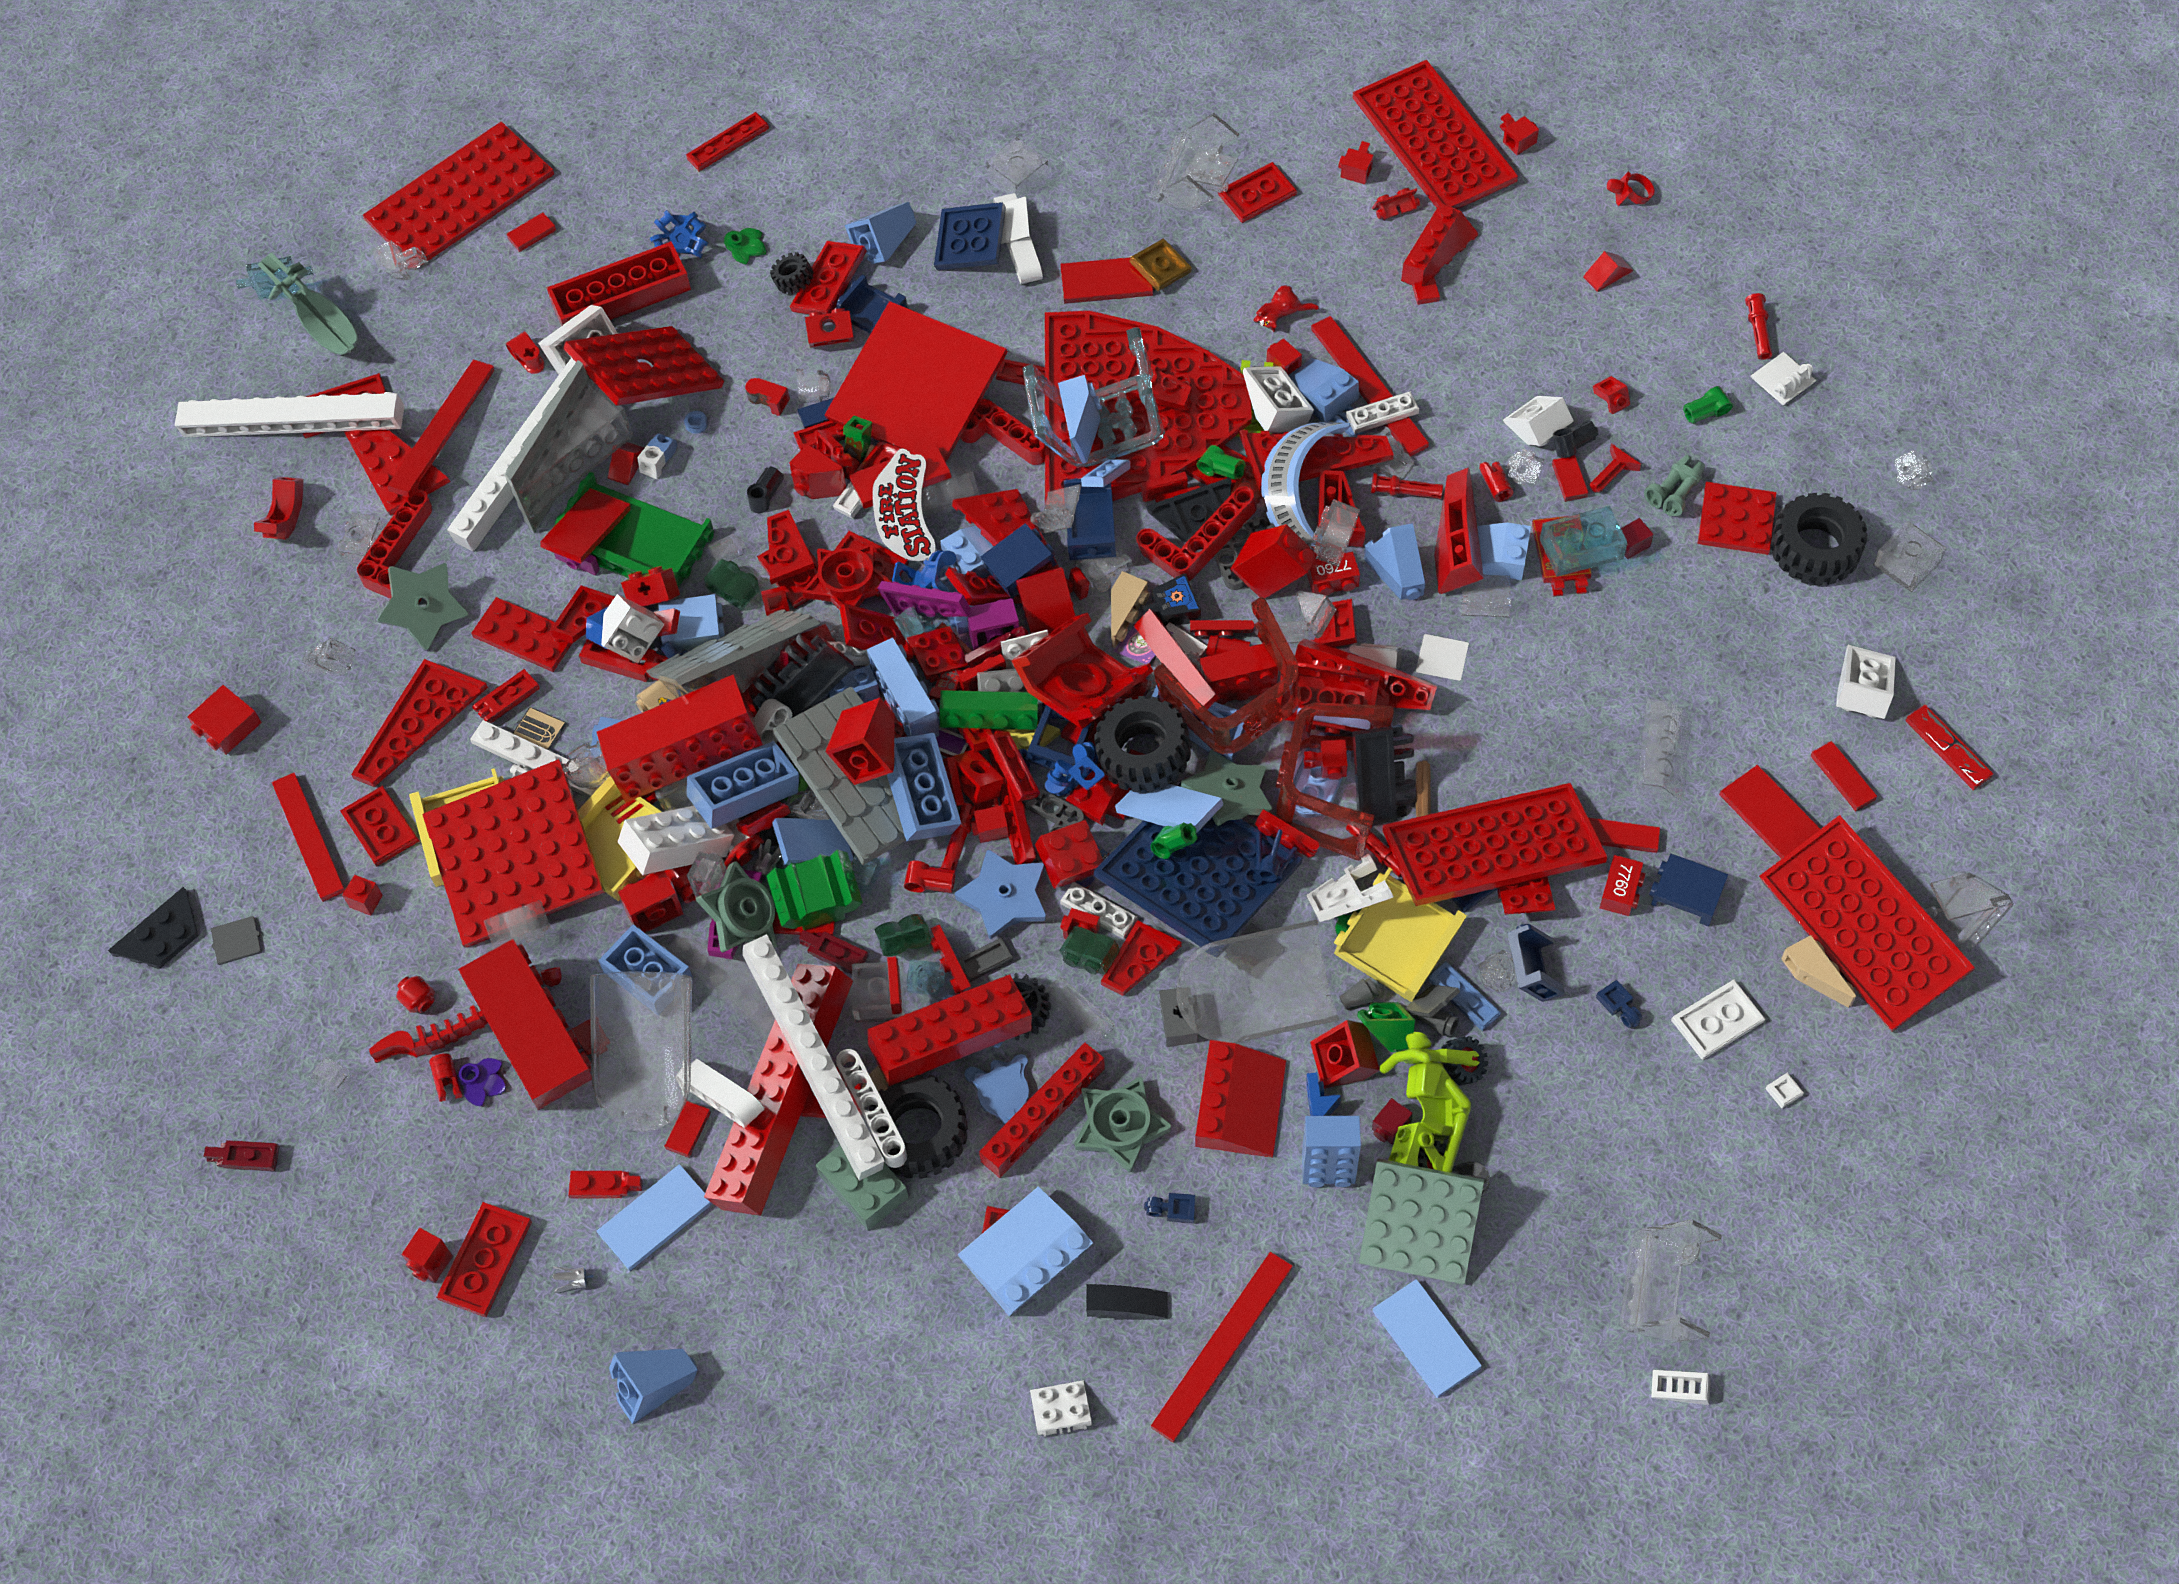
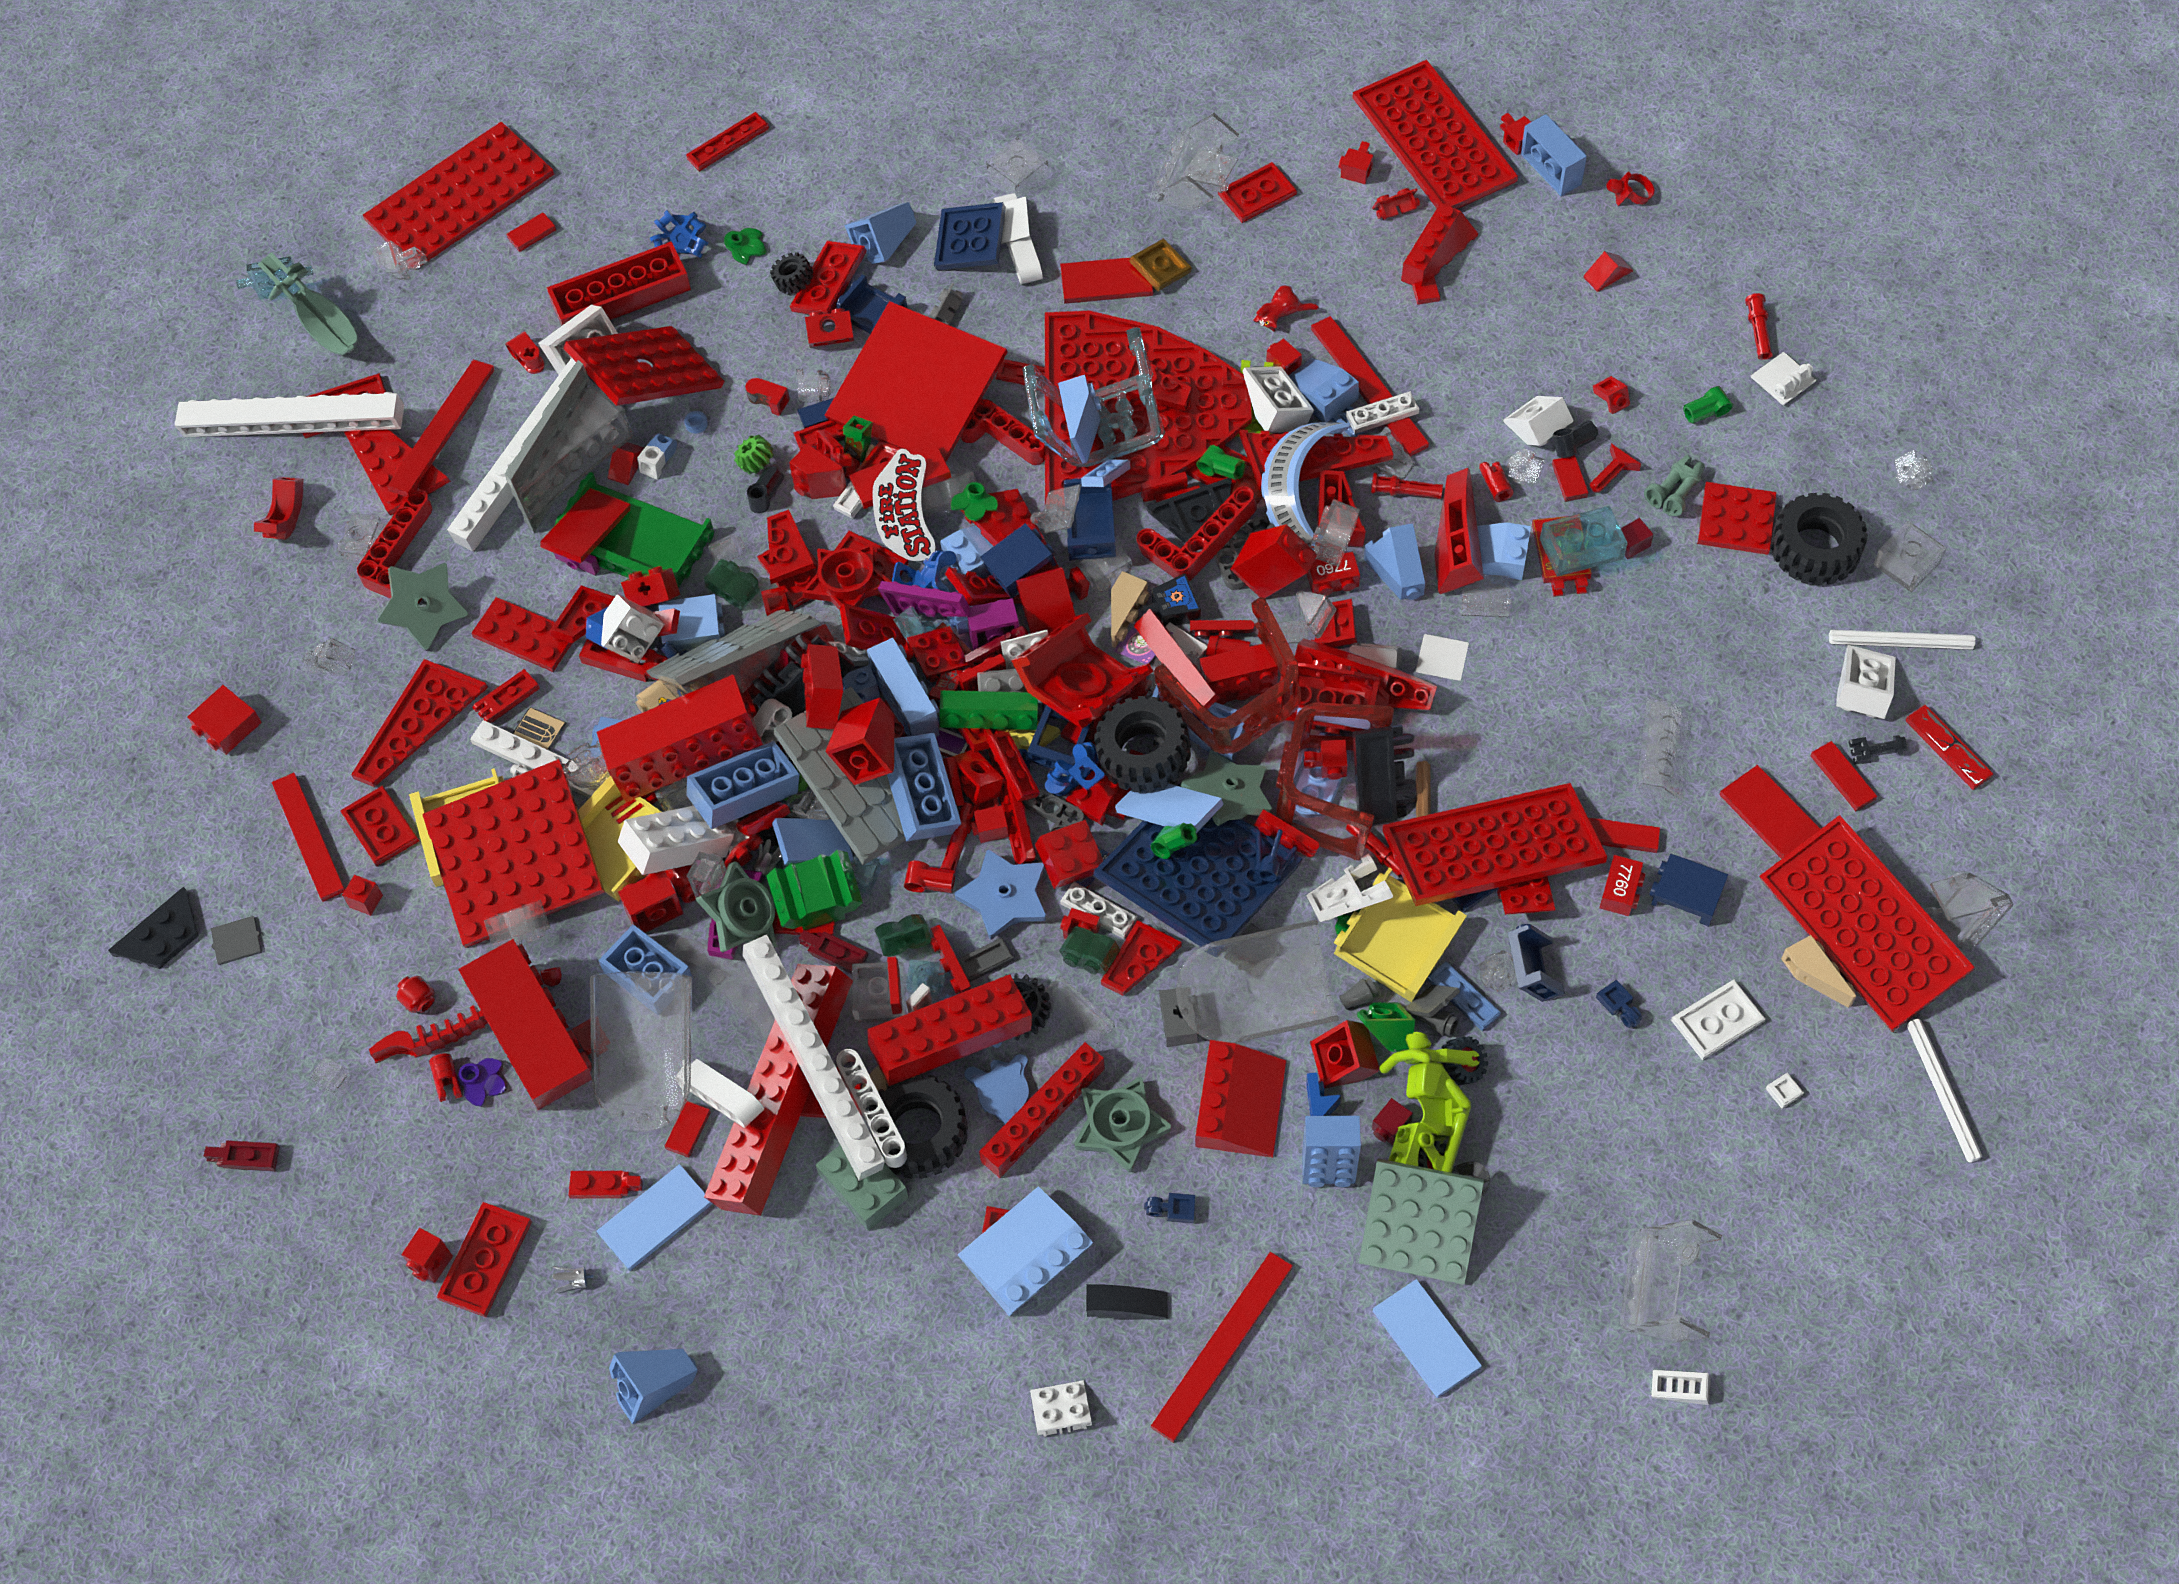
(753, 454): none -> bright green gear
(822, 686): none -> red wedge
(919, 999): none -> white tile
(949, 300): none -> light grey hinge
(974, 501): none -> green plate
(1553, 154): none -> medium blue brick
(1862, 748): none -> black hinge
(1902, 639): none -> white axle
(1944, 1090): none -> white axle

